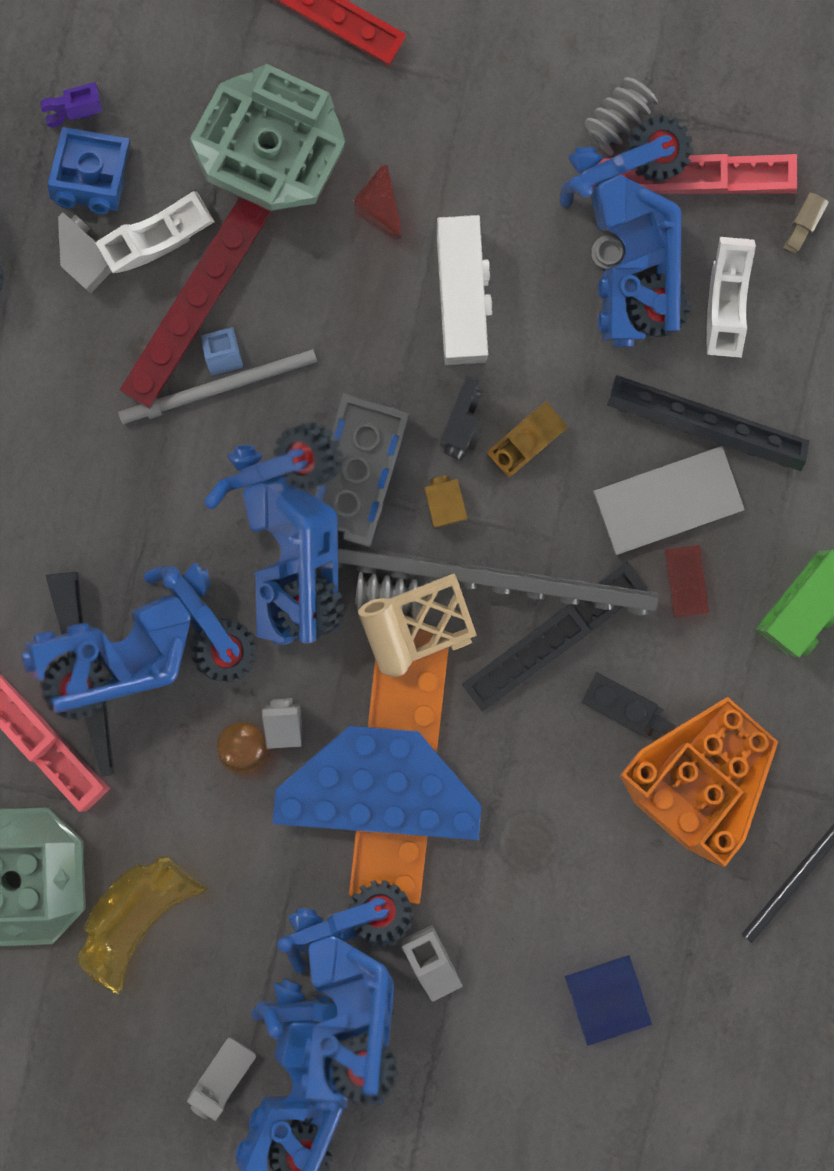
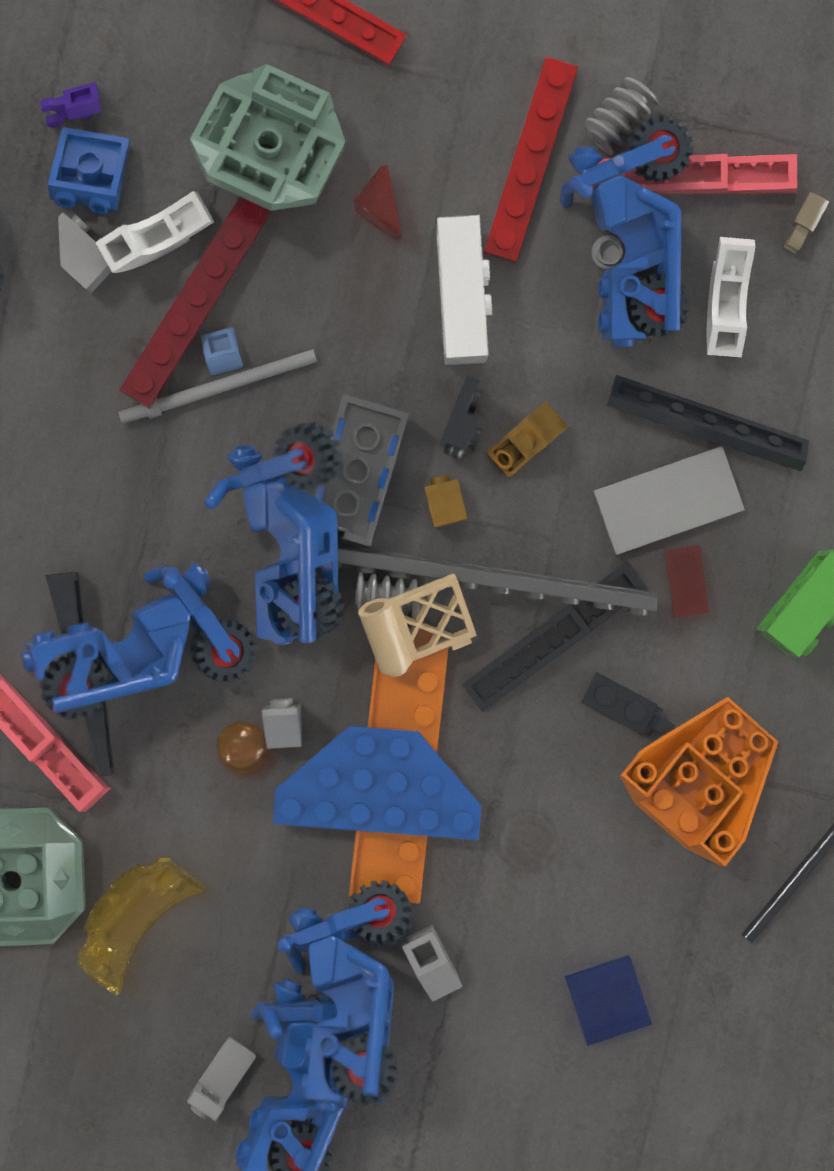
(530, 159): none -> red plate

